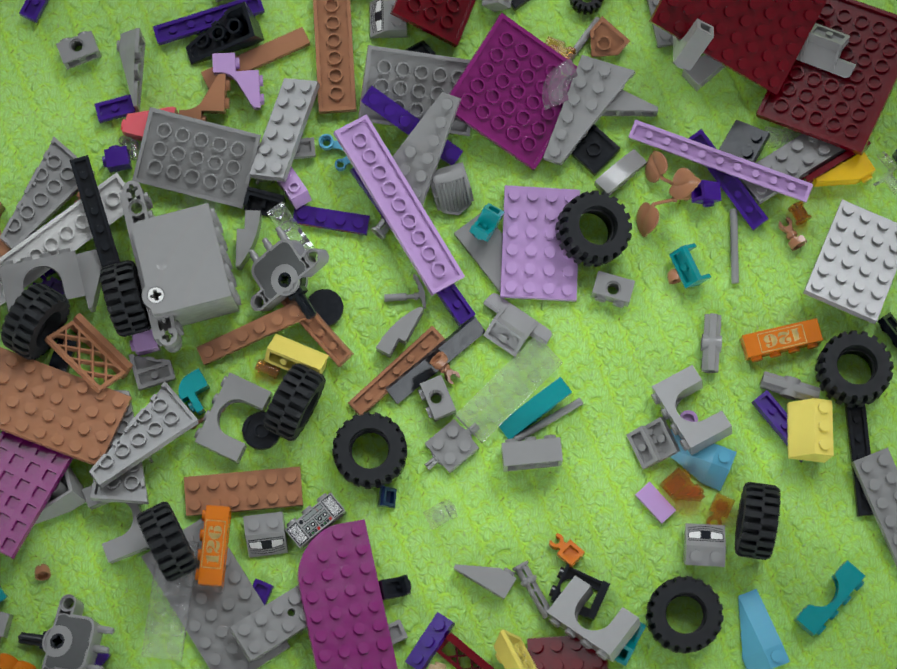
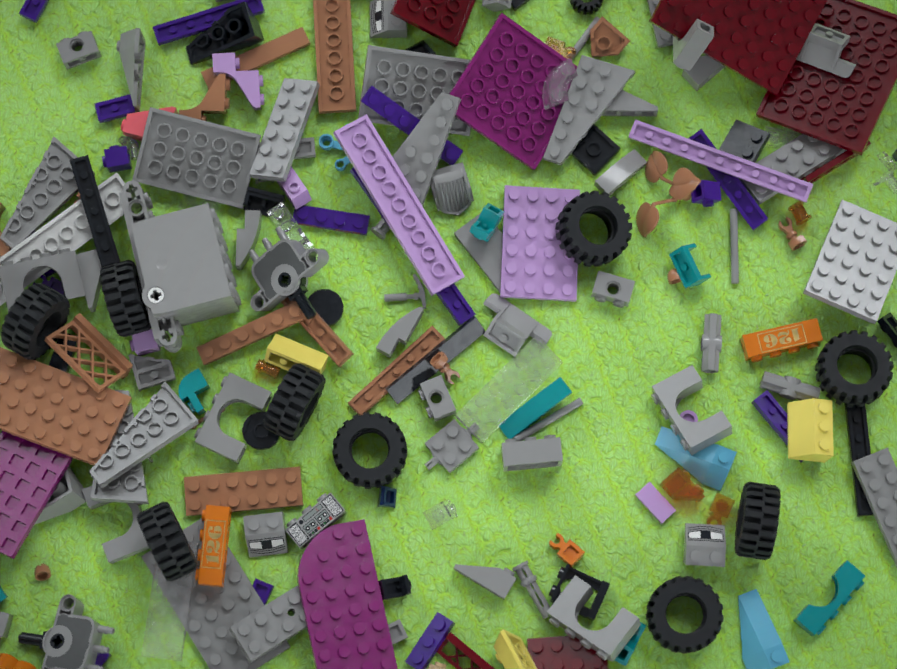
(653, 443): light grey slope -> none
(847, 173): yellow slope -> none

